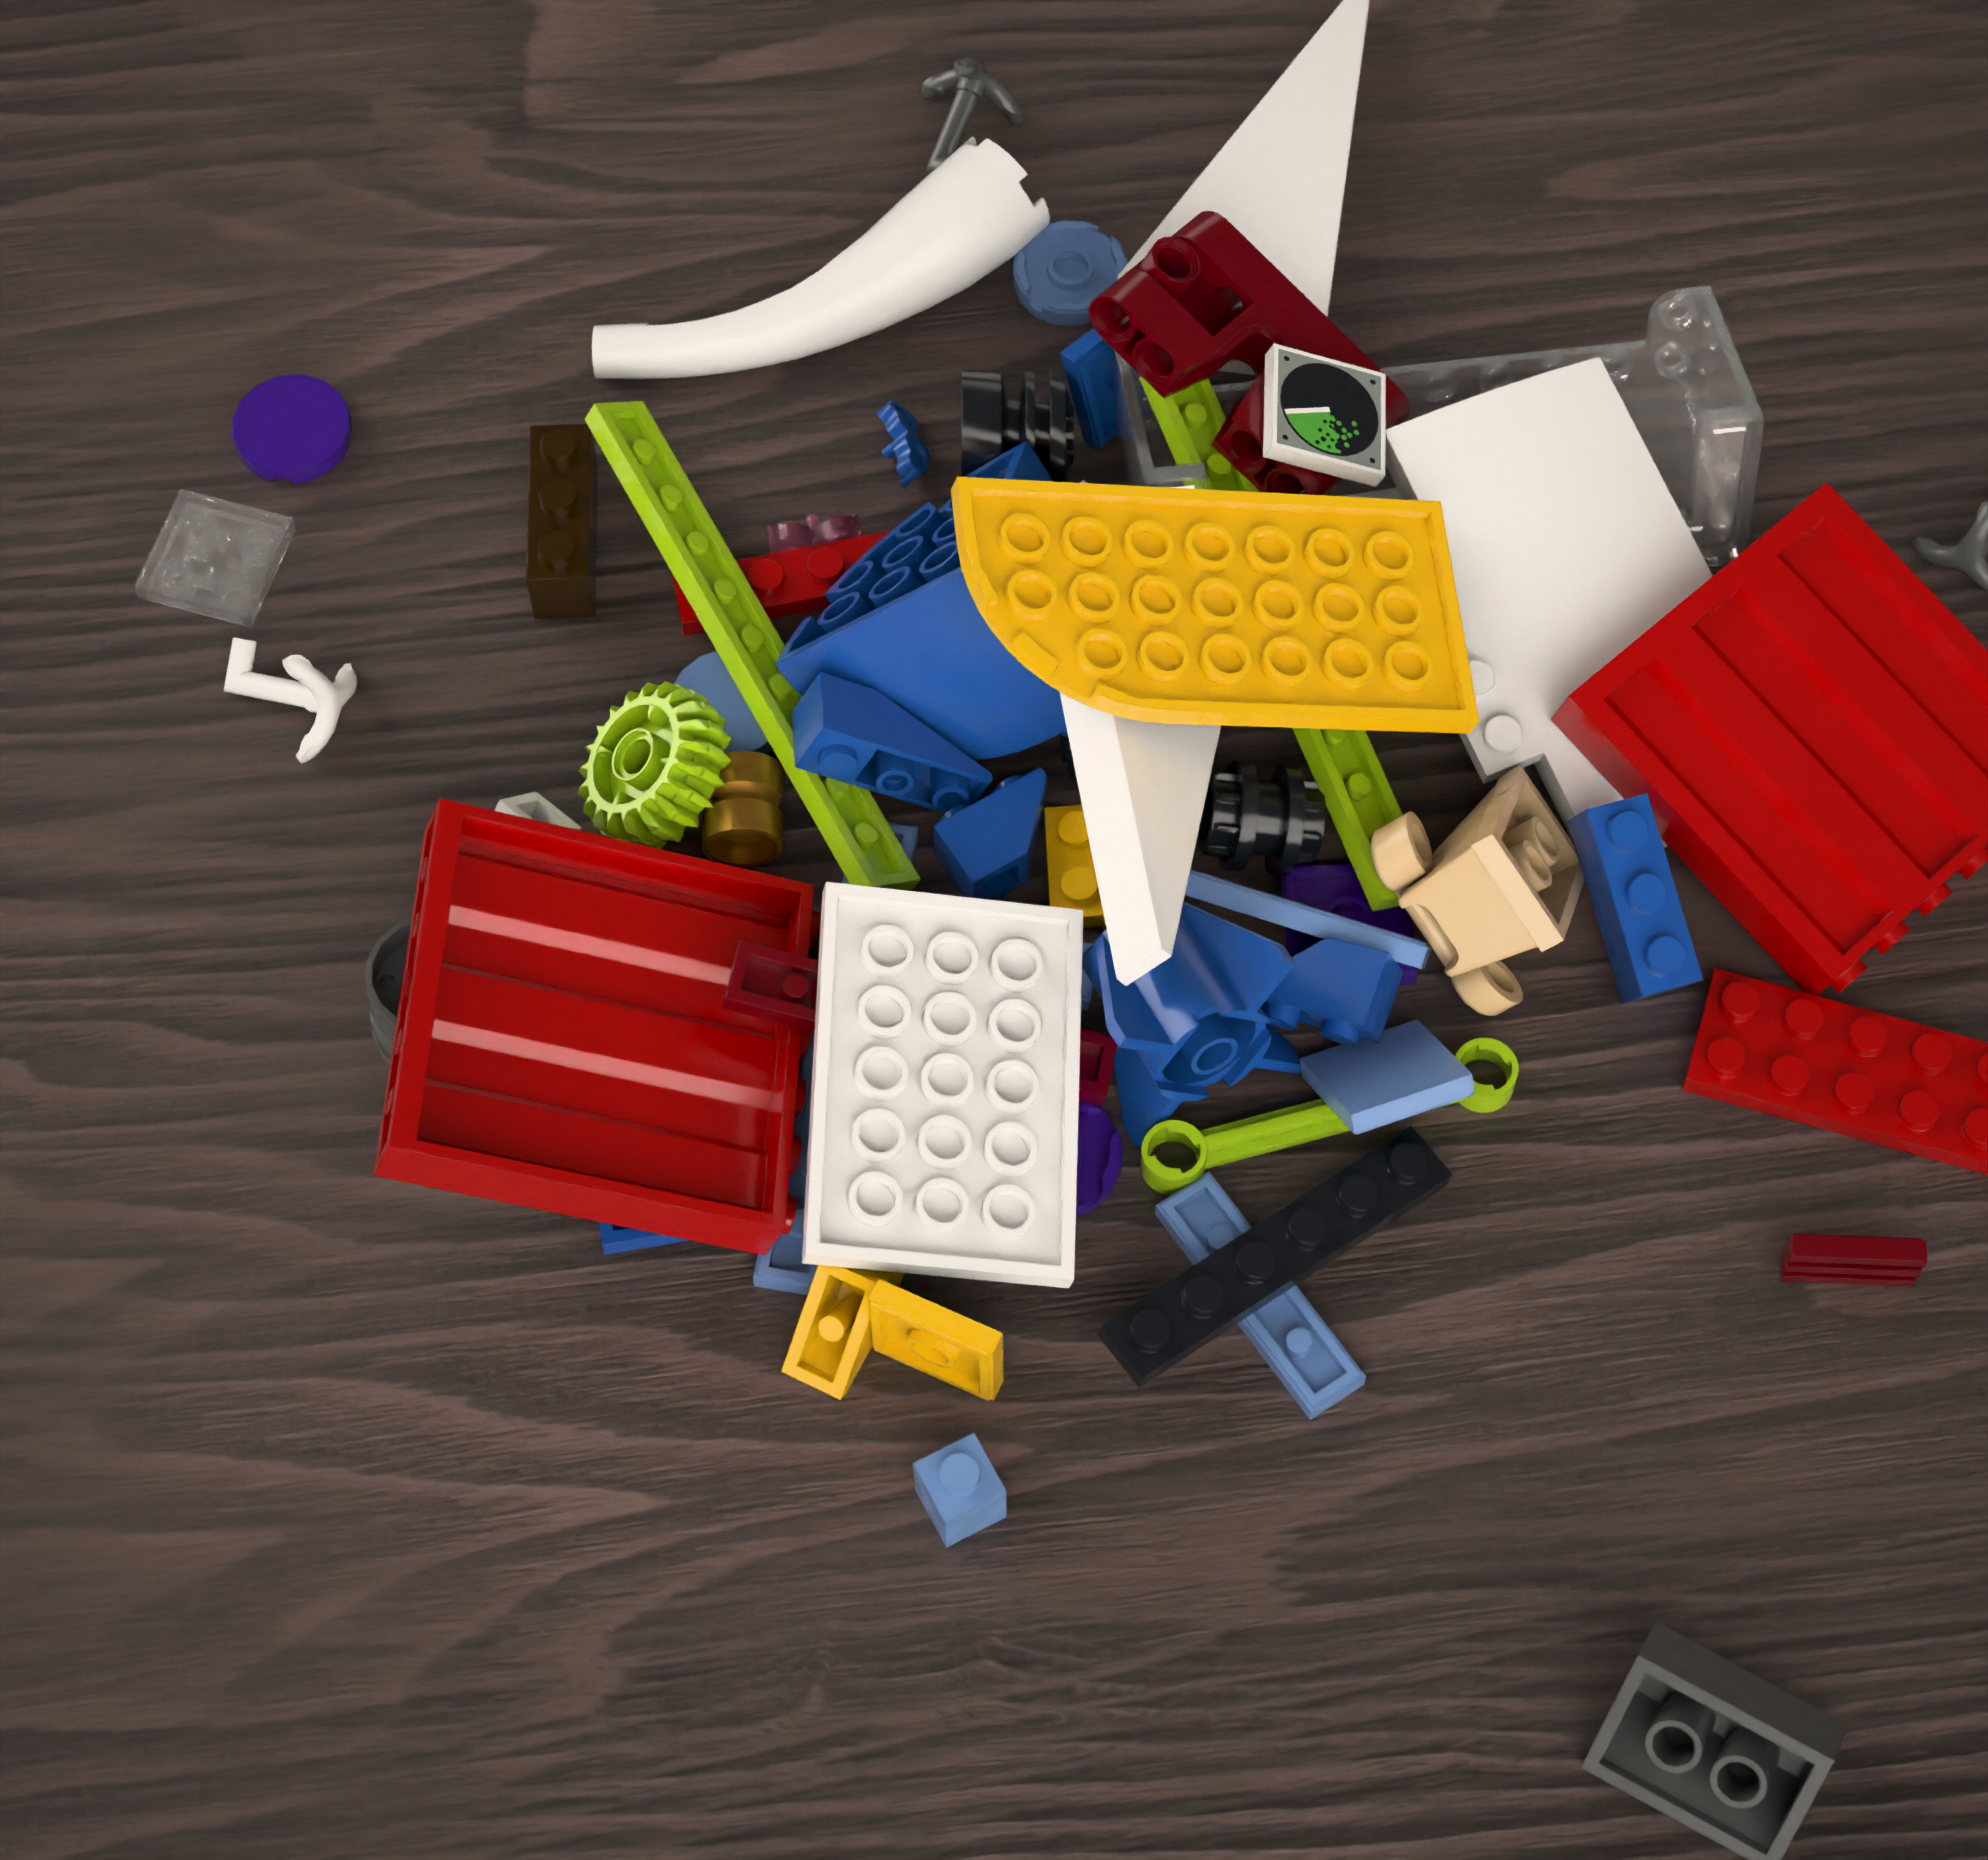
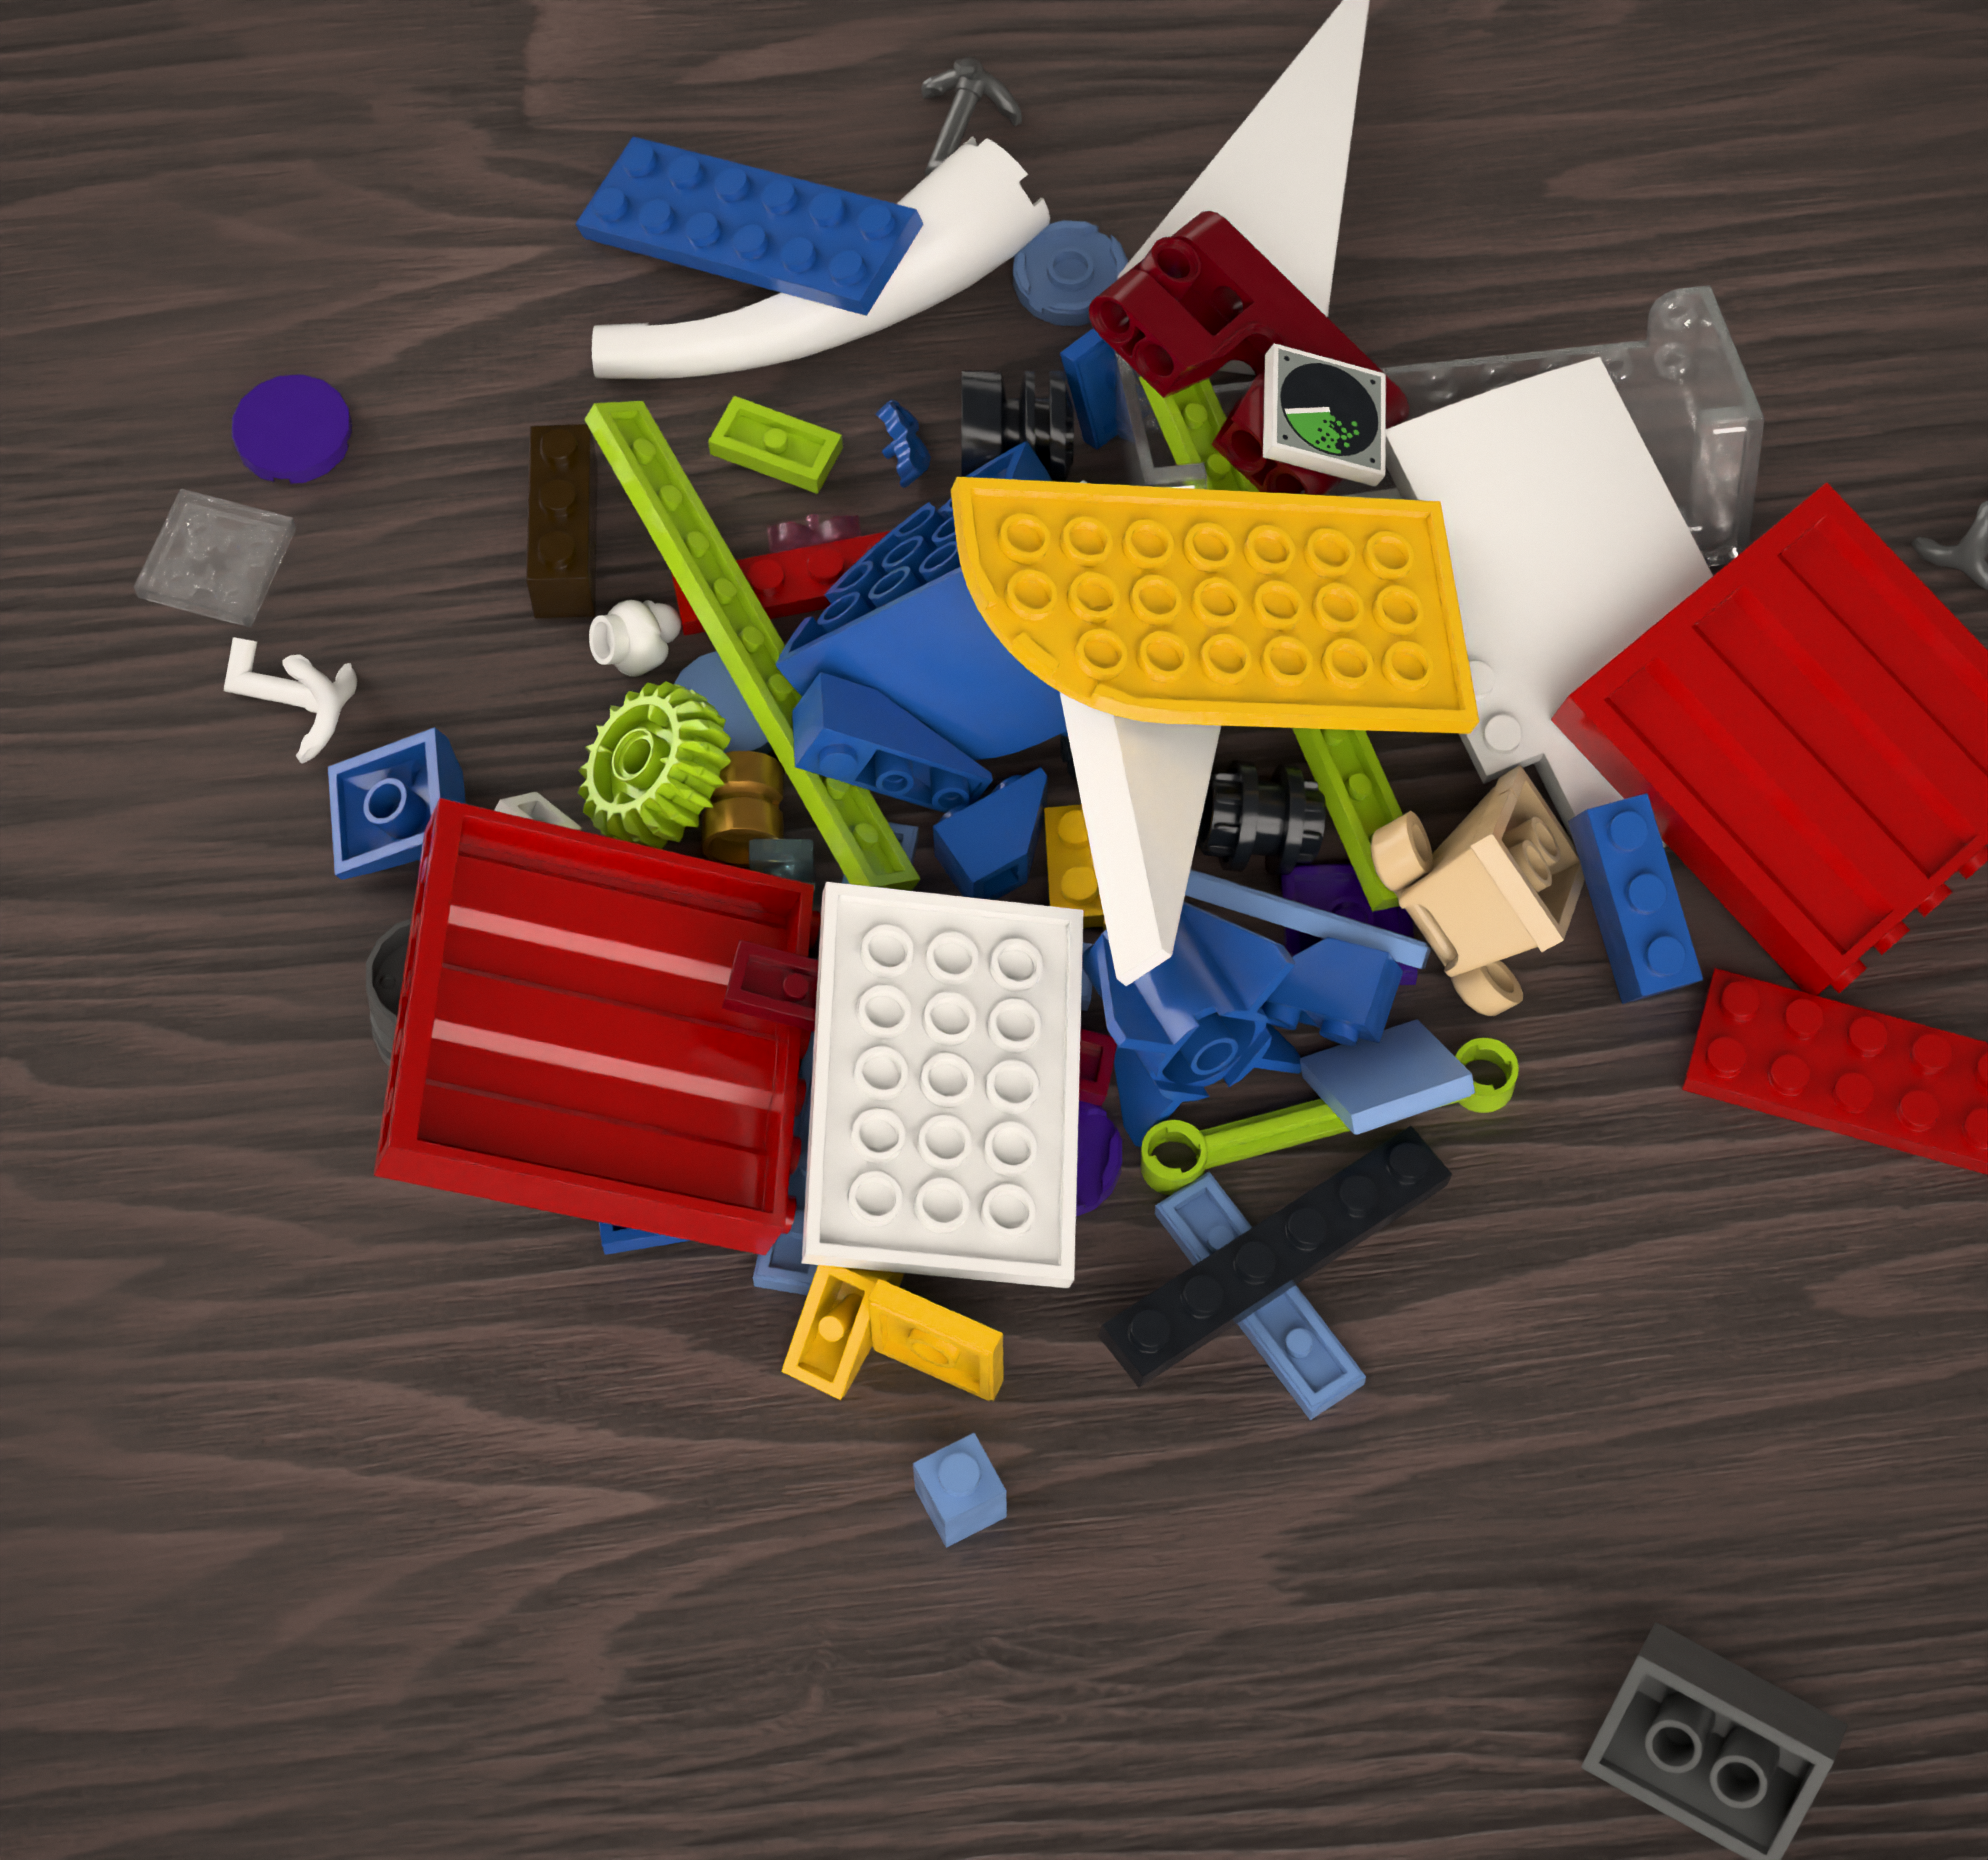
(387, 800): none -> blue slope
(634, 636): none -> white animal
(750, 225): none -> blue plate
(775, 444): none -> lime plate
(784, 858): none -> clear light blue tile
(1853, 1259): dark red tile -> none

